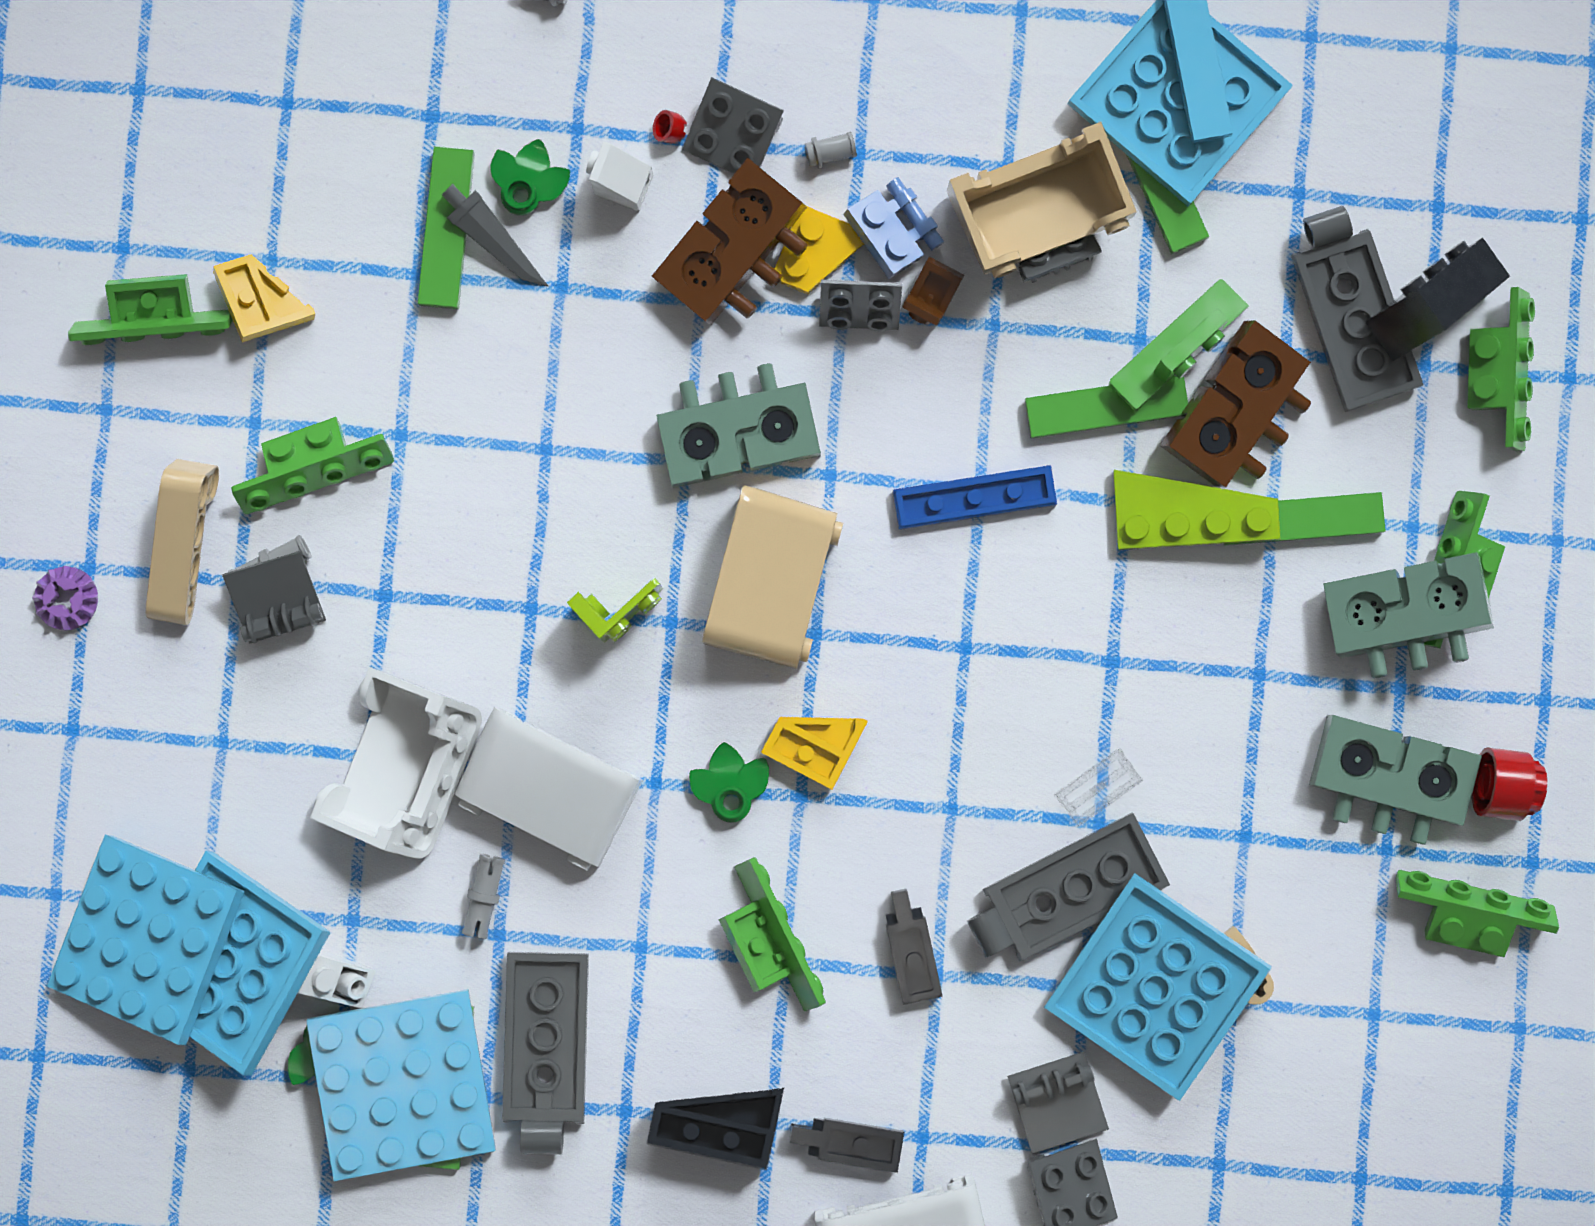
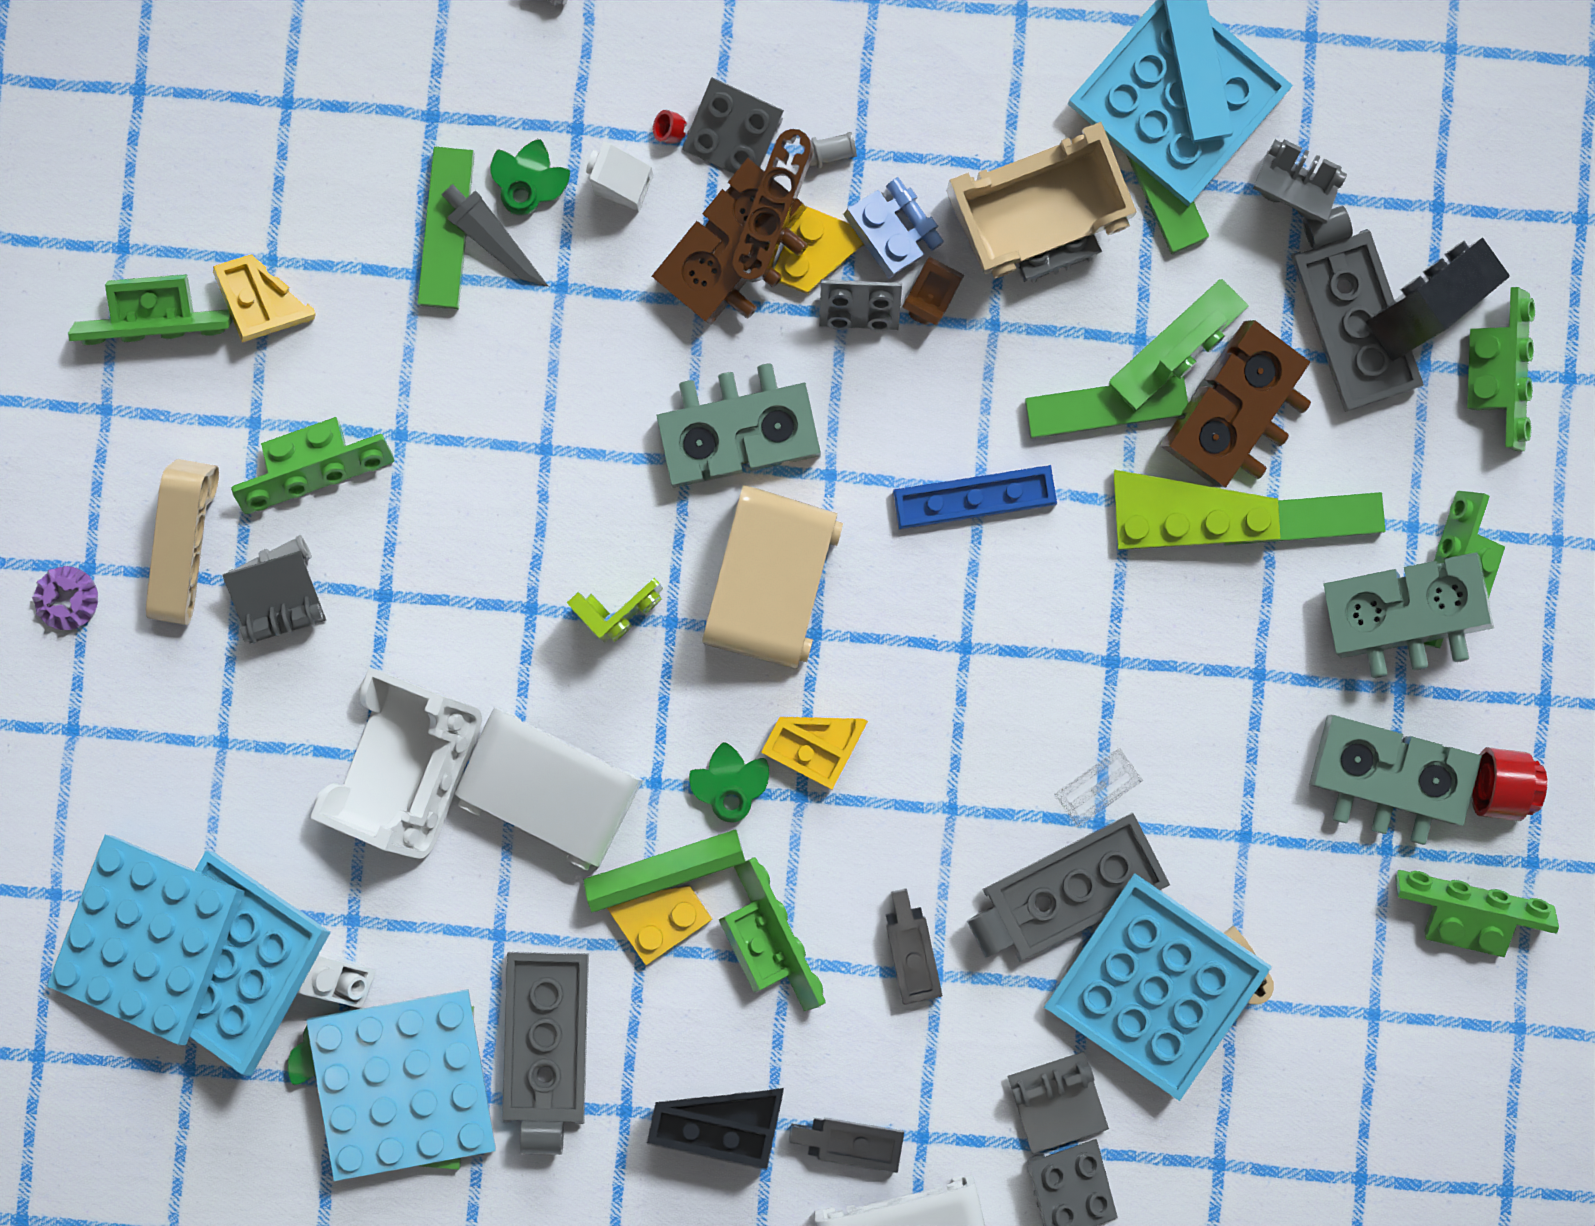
(483, 896): light grey pin -> none
(660, 920): none -> yellow wing
(664, 871): none -> bright green tile
(767, 204): none -> reddish brown beam
(1297, 187): none -> dark grey hinge

